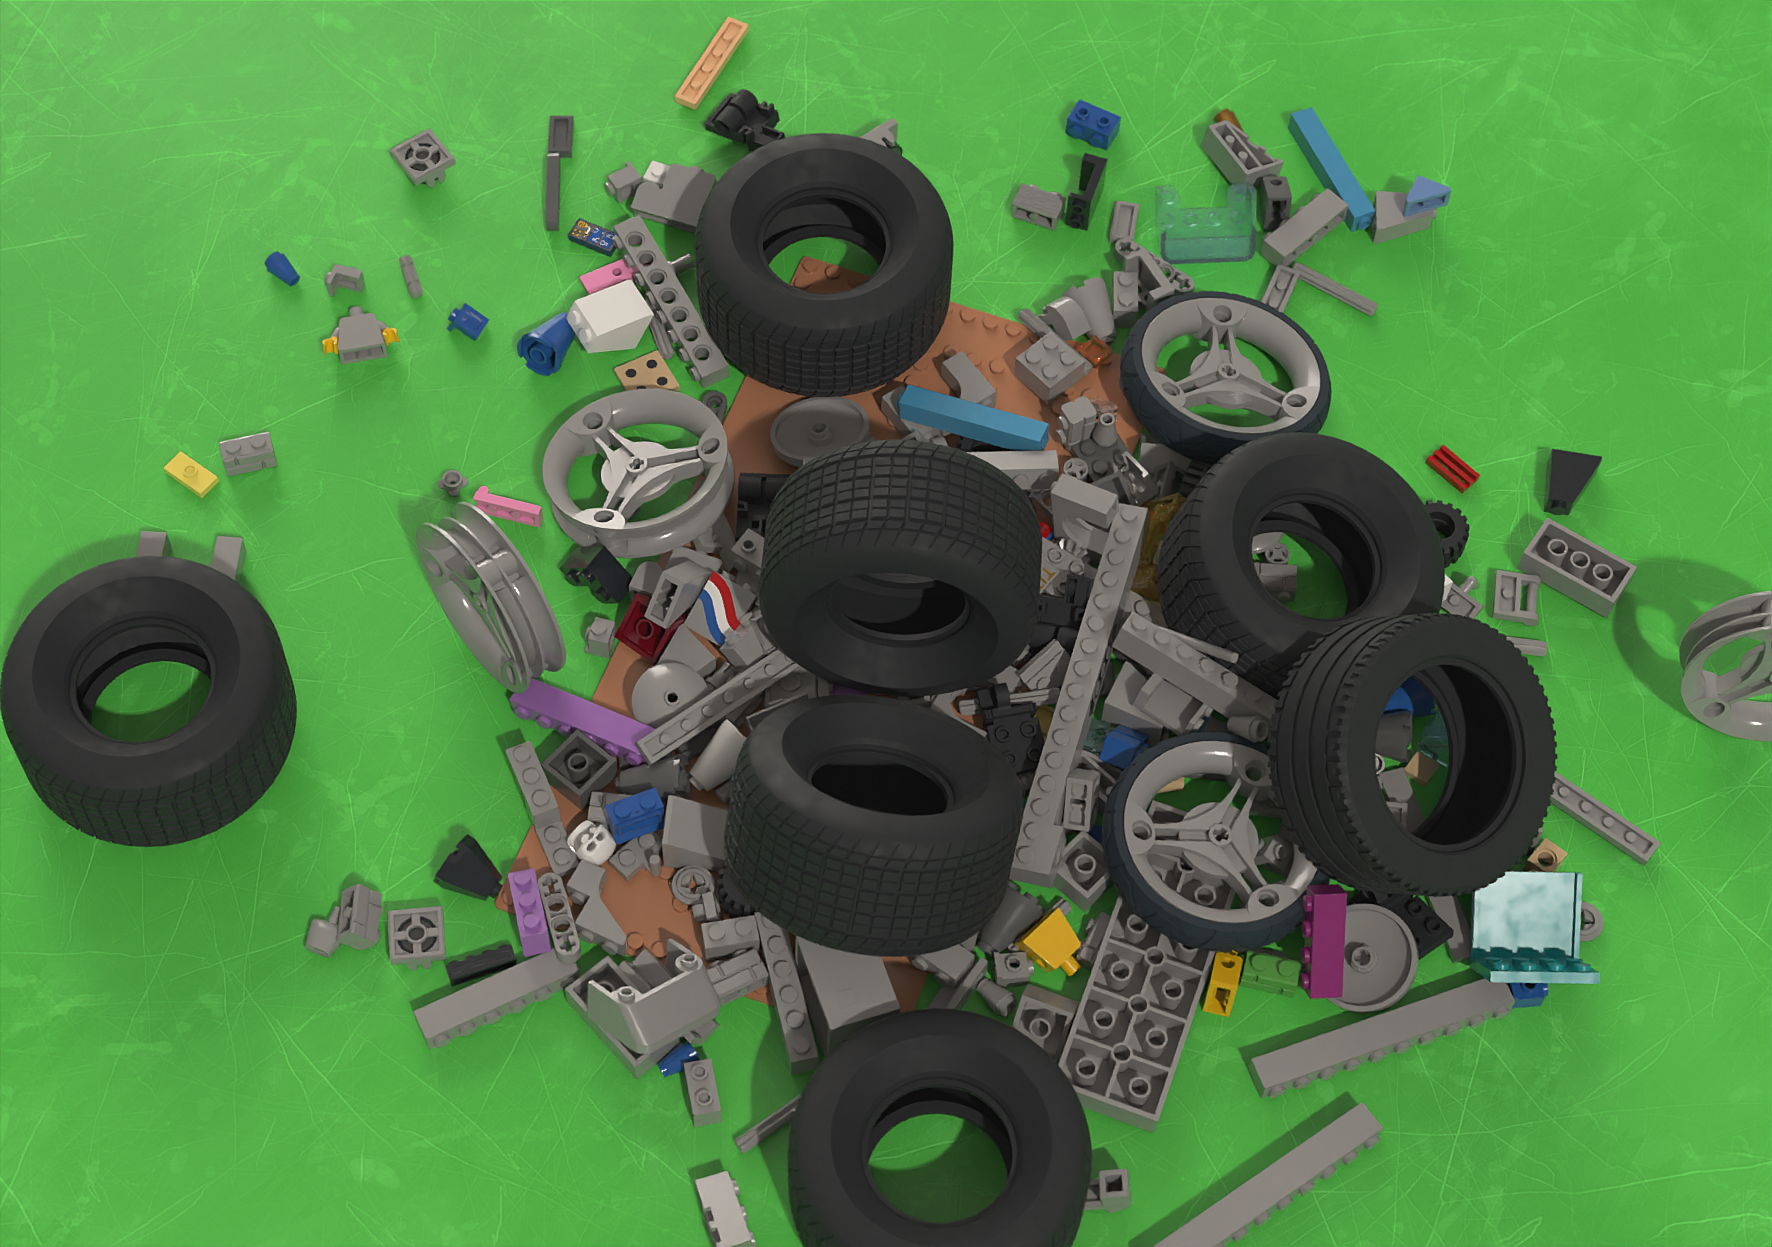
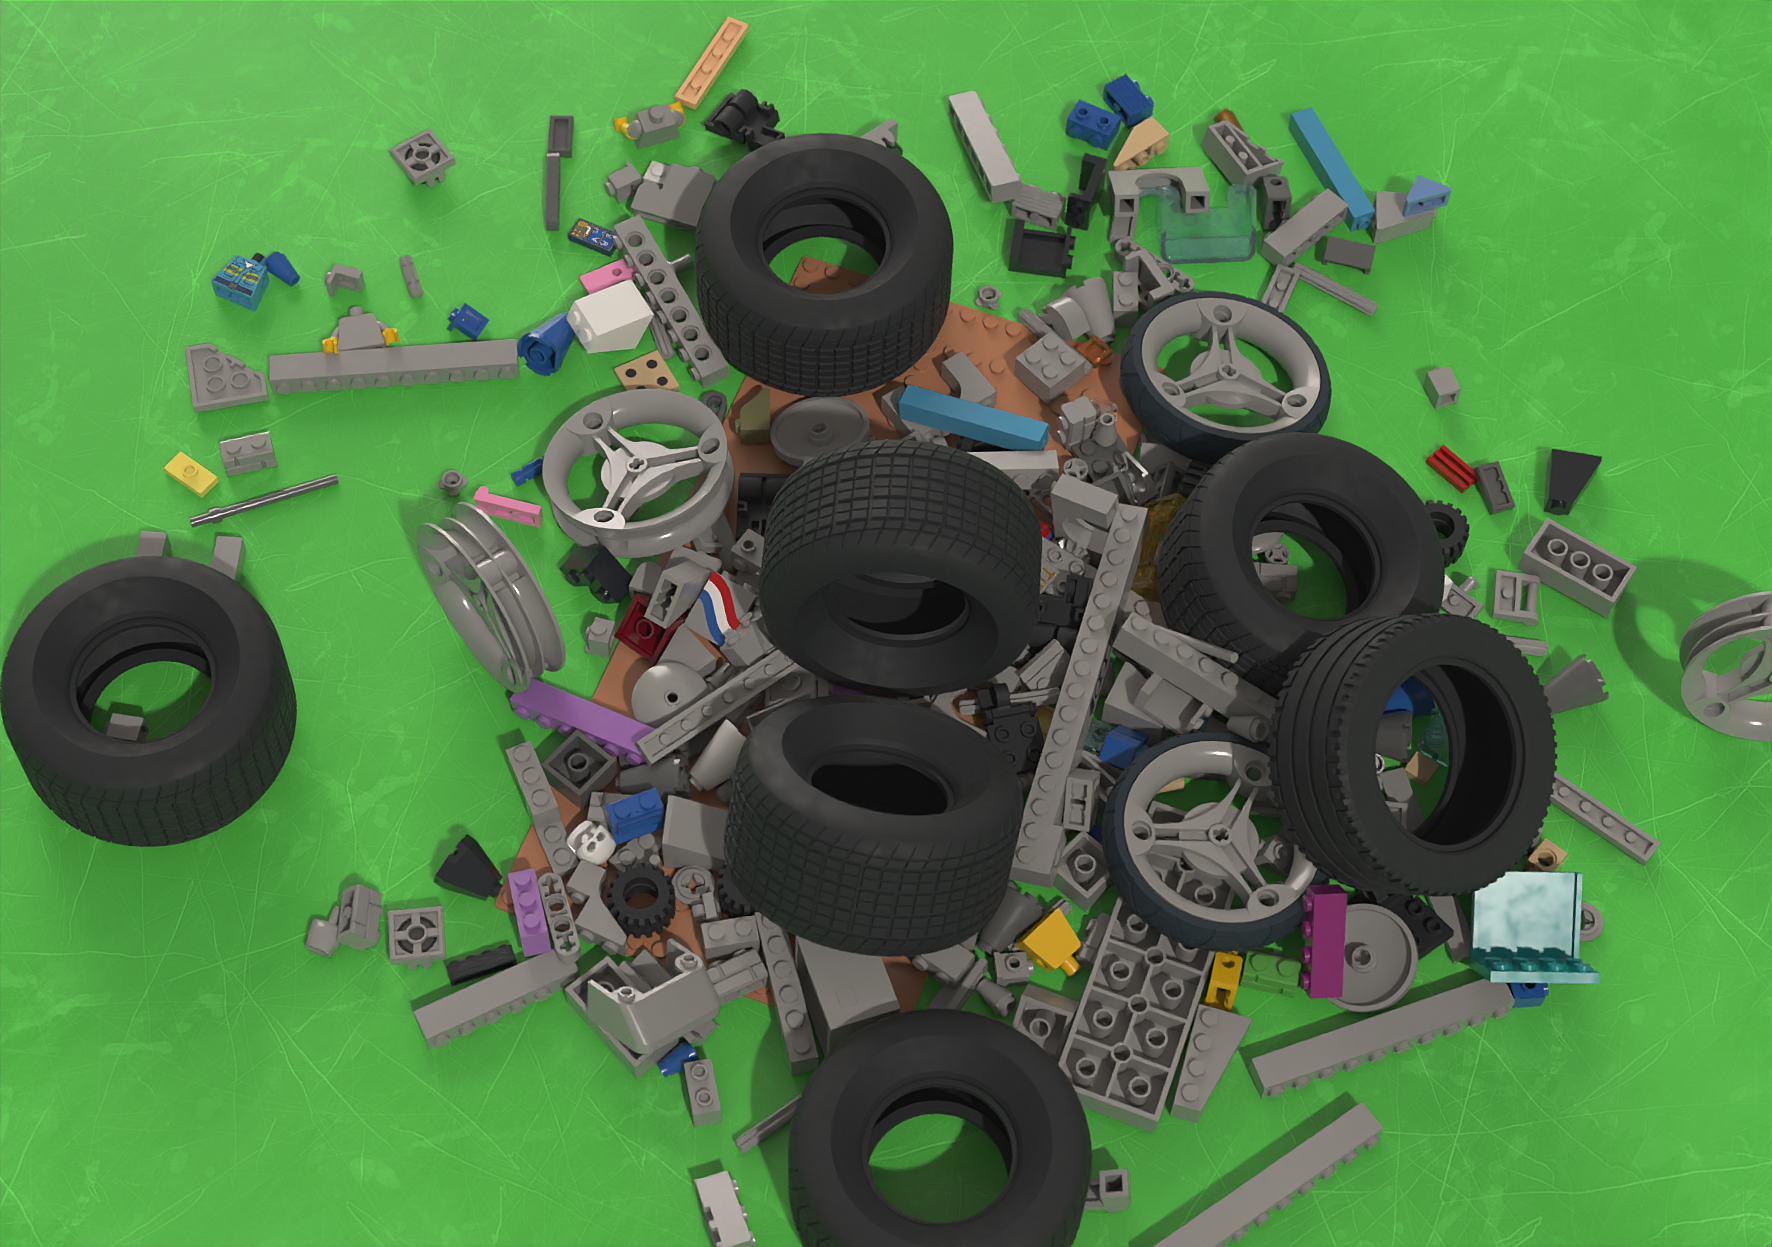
(126, 728): none -> light grey brick
(216, 515): none -> dark grey bar
(222, 379): none -> light grey plate
(242, 281): none -> dark azure torso
(394, 366): none -> light grey brick
(529, 471): none -> blue axle
(641, 881): none -> black tyre
(653, 125): none -> light grey torso
(755, 419): none -> olive slope
(984, 147): none -> light grey brick
(988, 292): none -> light grey plate
(1041, 251): none -> black panel
(1127, 186): none -> light grey arch
(1128, 100): none -> blue brick
(1142, 144): none -> tan slope
(1210, 1050): none -> light grey wedge
(1349, 253): none -> dark grey hinge
(1441, 387): none -> light grey brick
(1494, 487): none -> dark grey plate
(1575, 686): none -> dark grey cone

